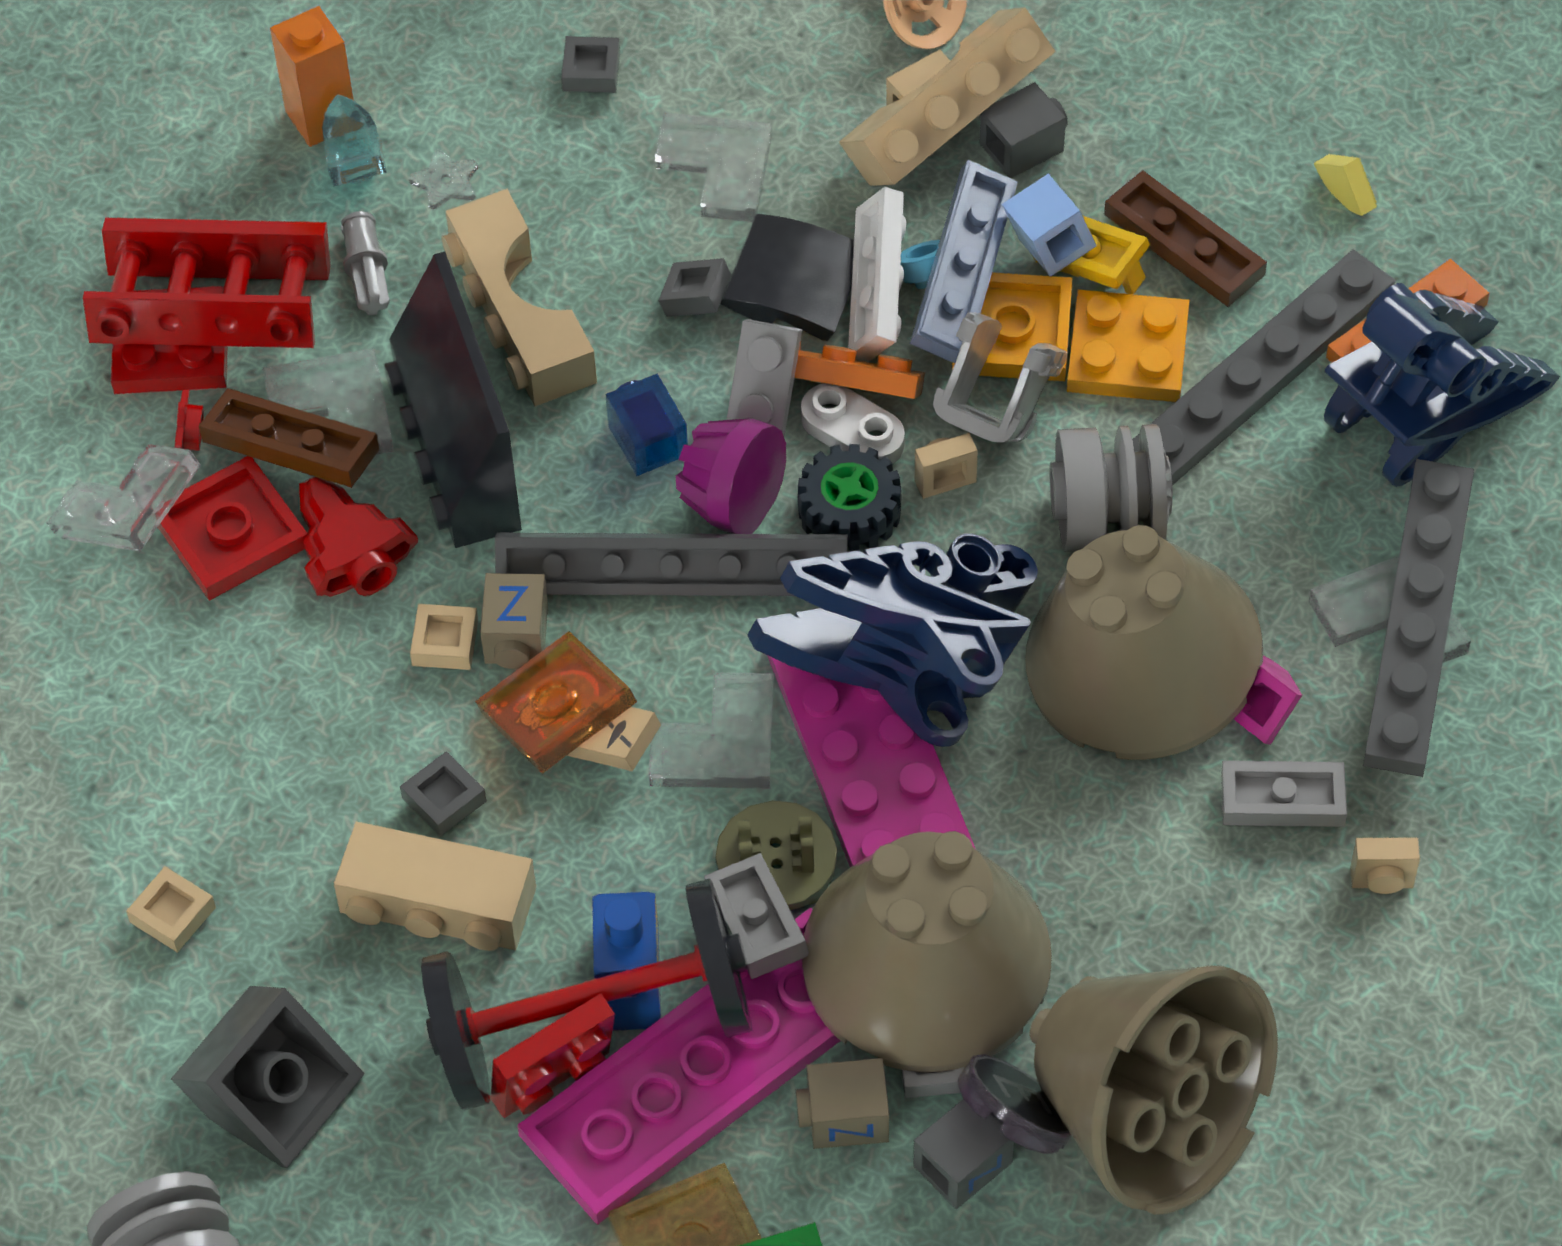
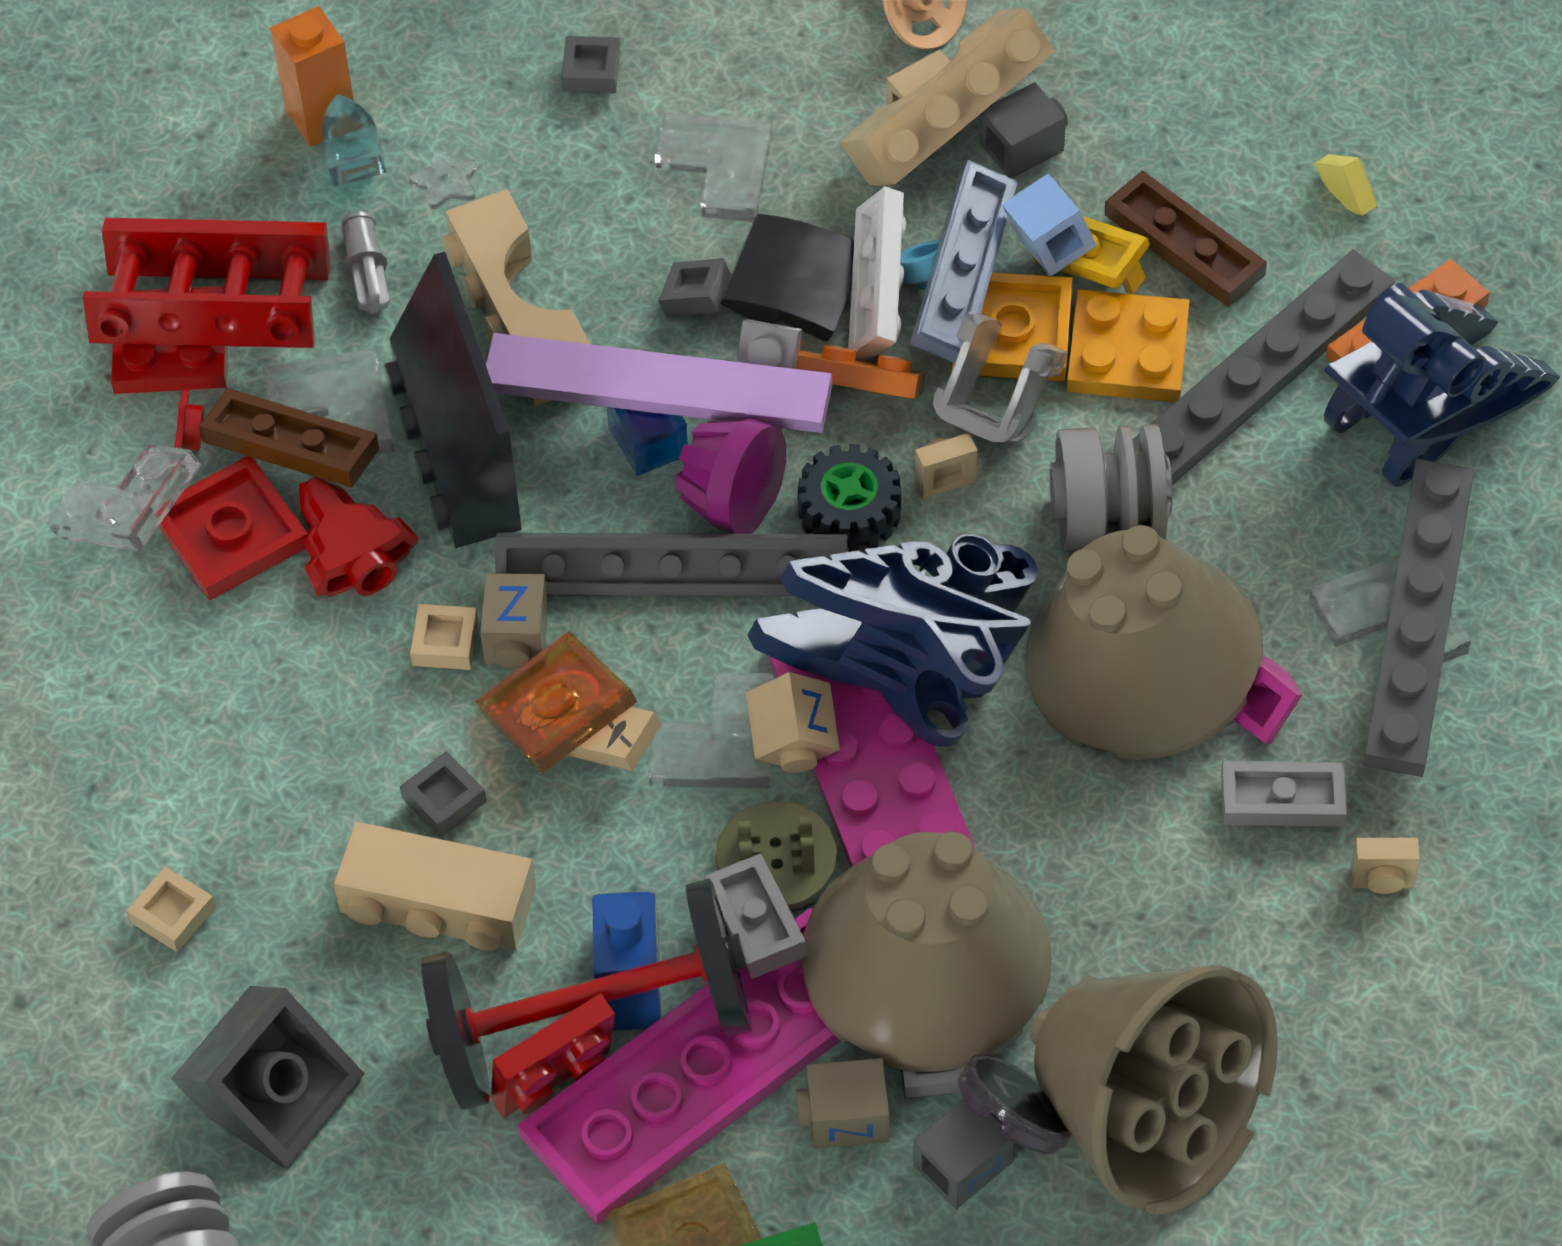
(658, 382): none -> lavender tile
(792, 722): none -> tan brick
(851, 421): white plate -> none

